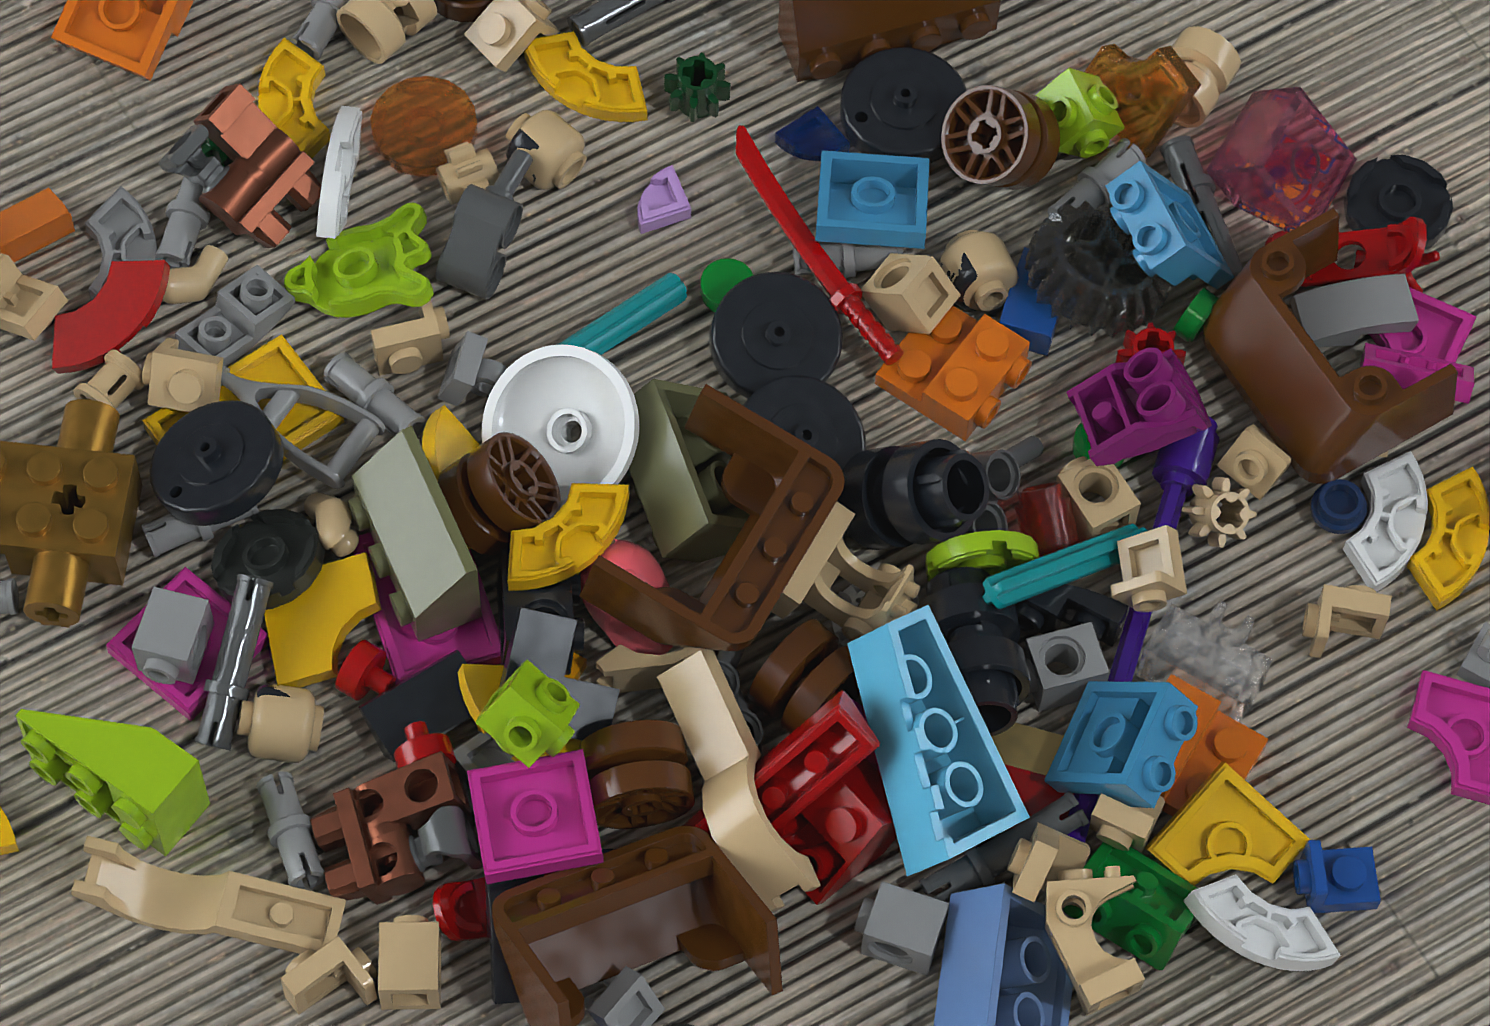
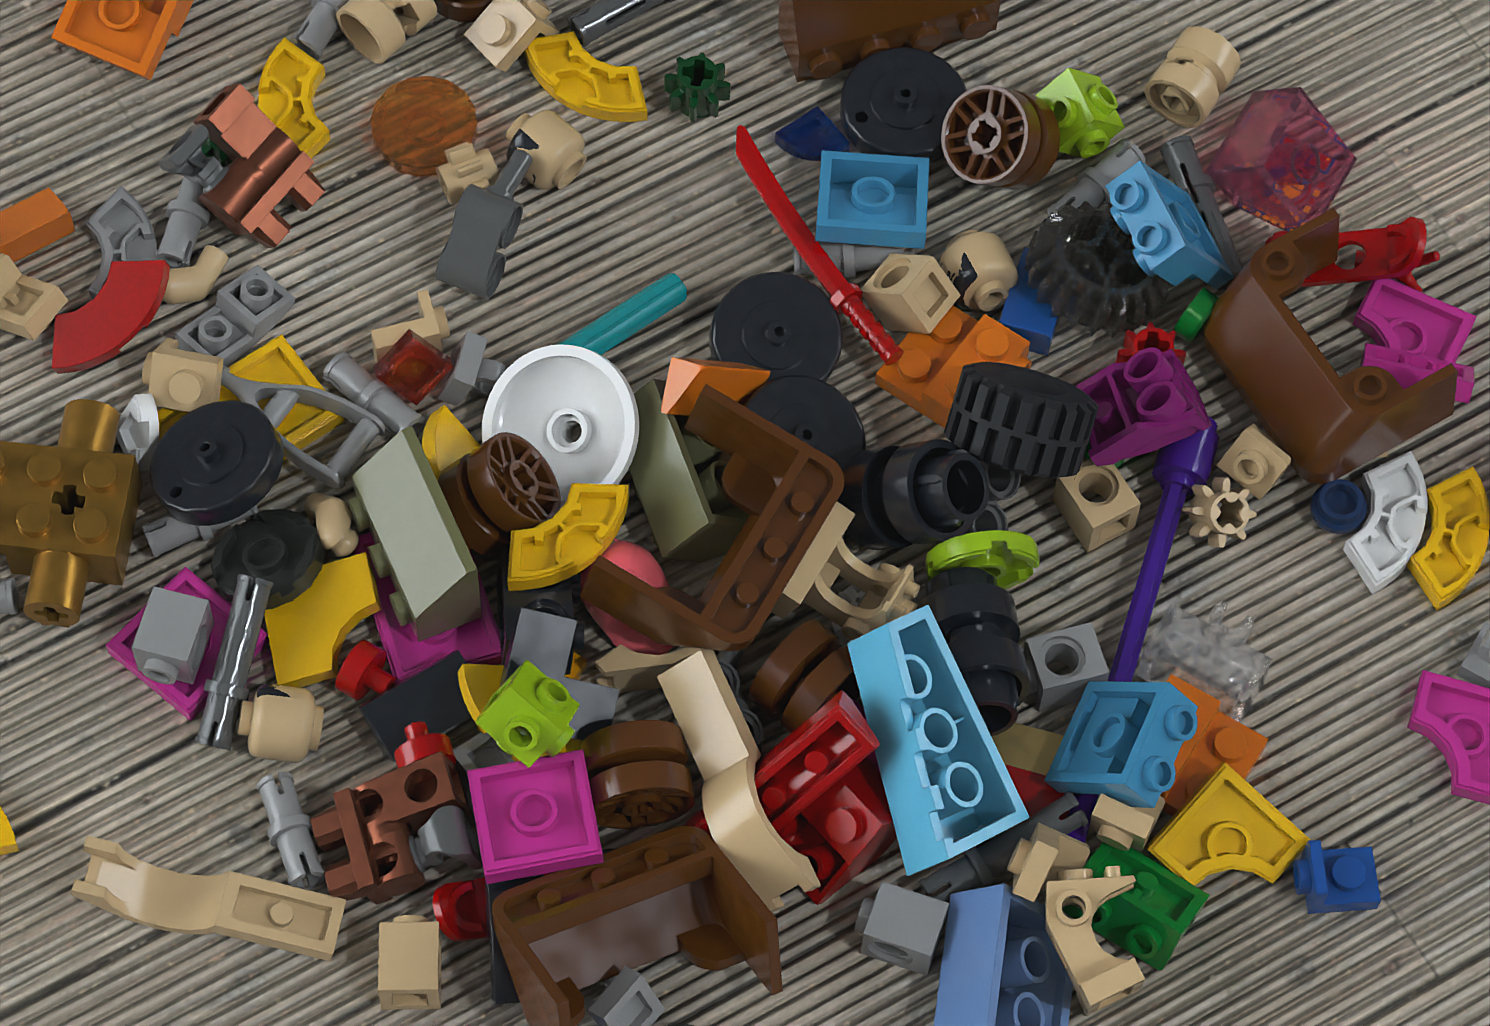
(113, 381): tan bush -> none
(121, 772): lime slope -> none
(139, 429): none -> white tile
(318, 973): tan bracket -> none
(339, 172): white tile -> none
(367, 268): lime tile -> none
(412, 367): none -> clear red tile
(662, 202): lavender tile -> none
(689, 376): none -> orange slope
(720, 278): green tile -> none
(1021, 419): none -> black tyre
(1047, 517): clear red brick -> none
(1056, 568): teal axle -> none
(1075, 607): black slope -> none
(1147, 91): clear orange tile -> none
(1150, 570): tan bracket -> none
(1262, 930): white tile -> none
(1345, 610): tan bracket -> none
(1355, 307): light grey slope -> none
(1393, 191): black tile -> none

